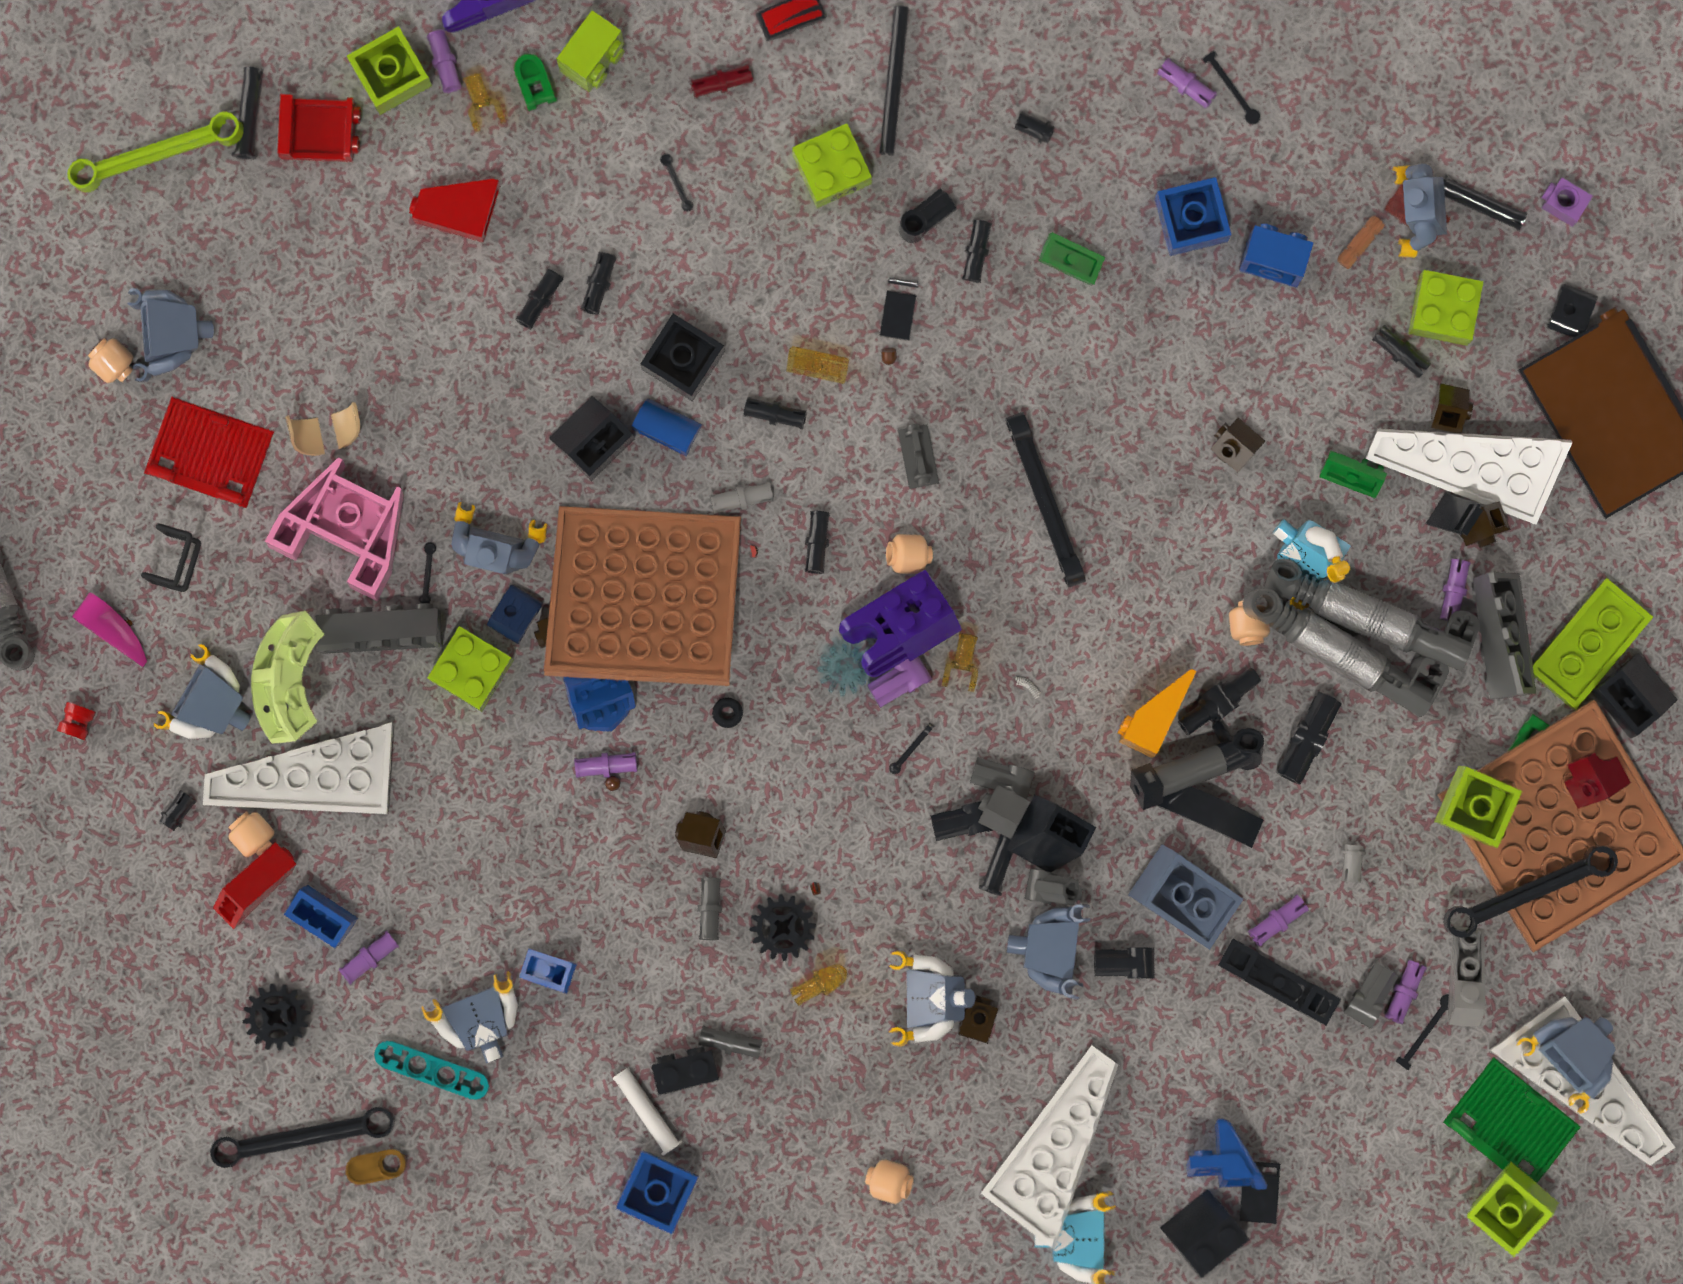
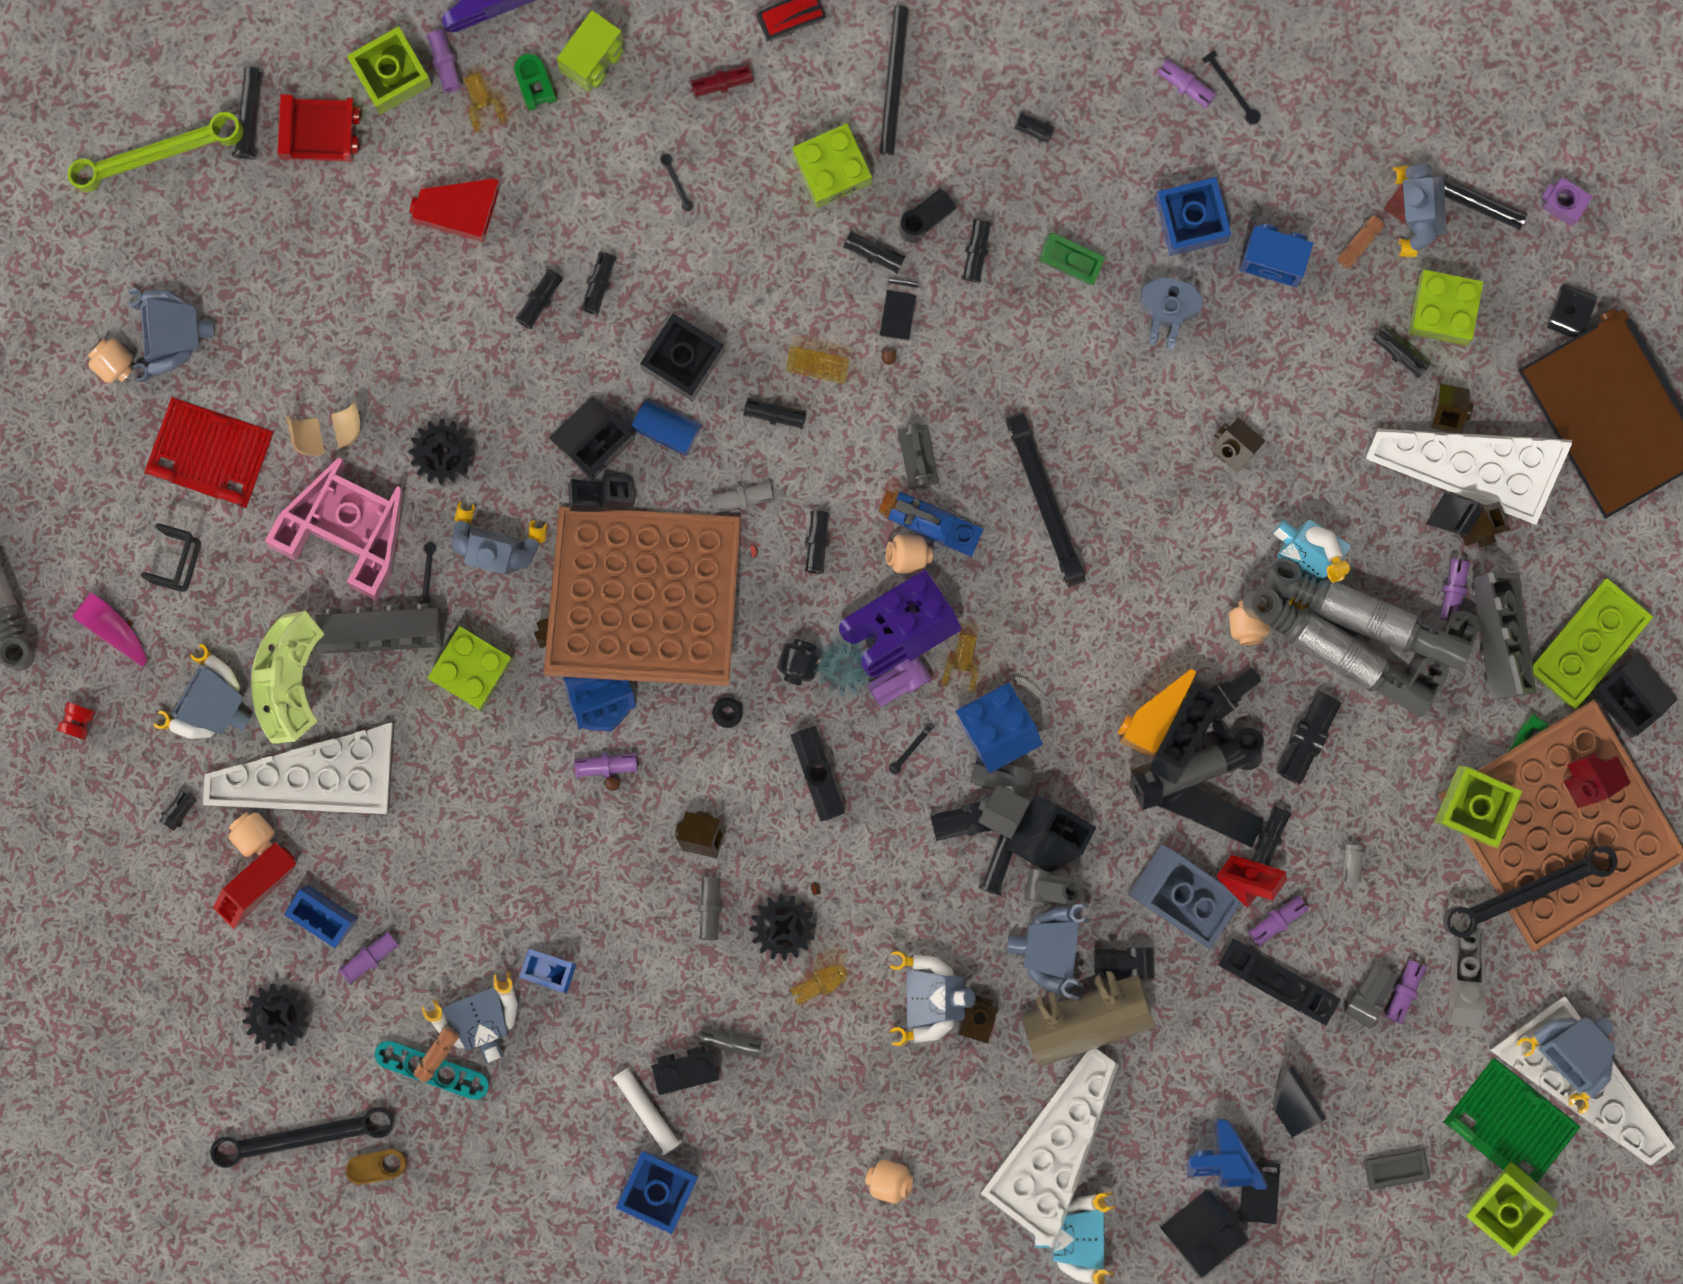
(427, 452): none -> black gear
(436, 1054): none -> nougat axle
(514, 614): dark blue piece -> none
(607, 495): none -> black slope
(799, 661): none -> black head
(811, 754): none -> black piece
(874, 252): none -> black pin
(930, 522): none -> blue plate
(999, 727): none -> blue brick
(1087, 1023): none -> dark tan piece
(1169, 310): none -> sand blue hinge
(1185, 733): none -> black brick
(1251, 879): none -> red slope
(1271, 836): none -> black pin
(1295, 1103): none -> black slope
(1352, 474): green plate -> none
(1396, 1169): none -> dark grey tile
(1444, 1006): black piece -> none

